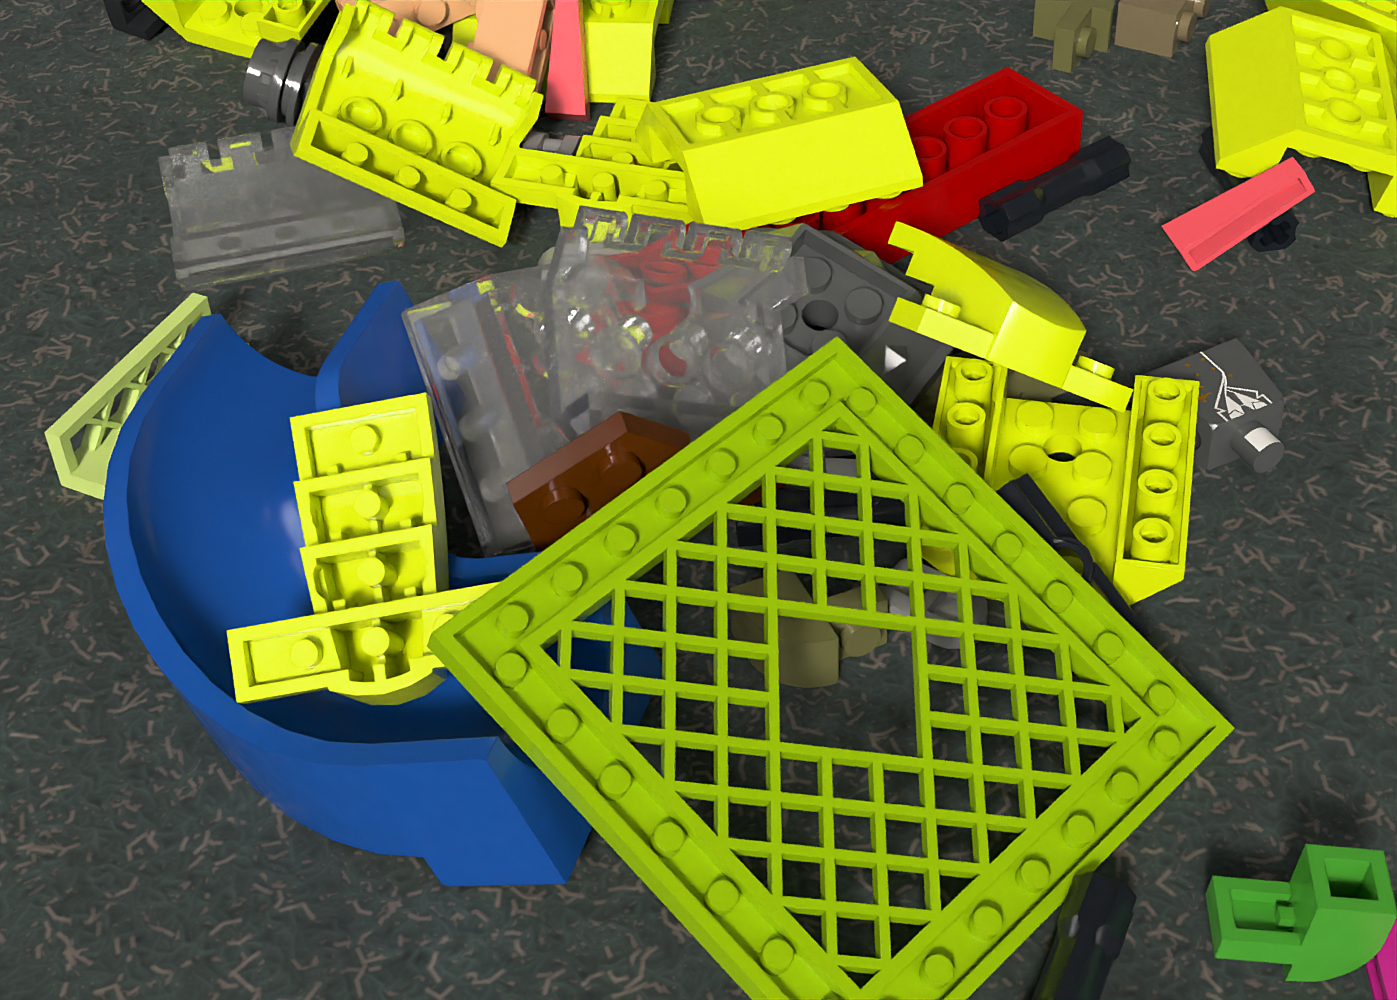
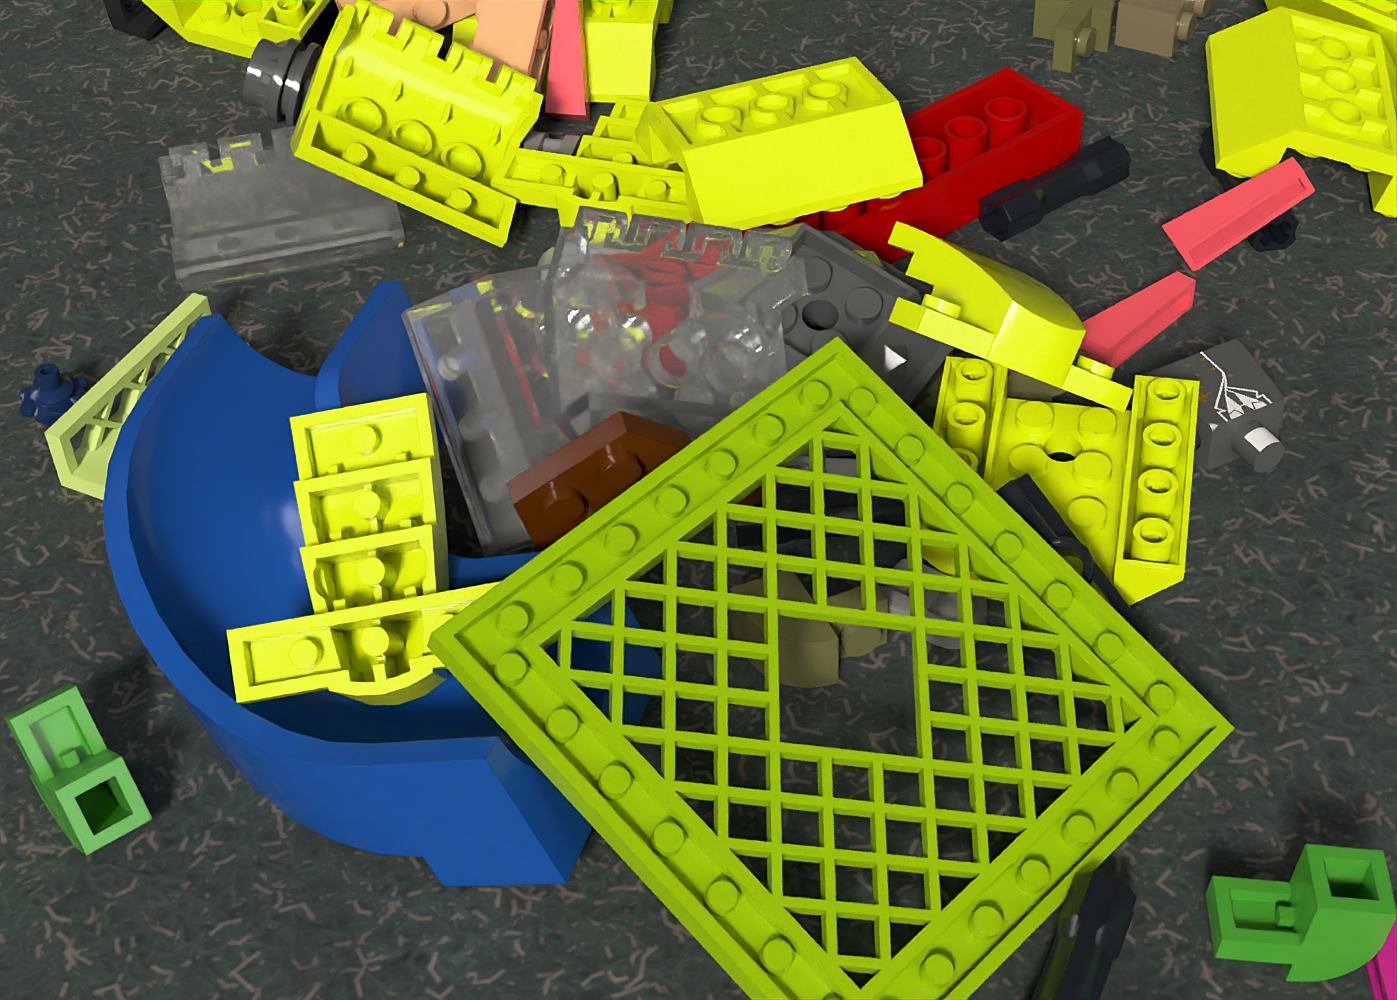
(51, 394): none -> dark blue plant
(75, 772): none -> bright green brick
(1136, 320): none -> coral piece

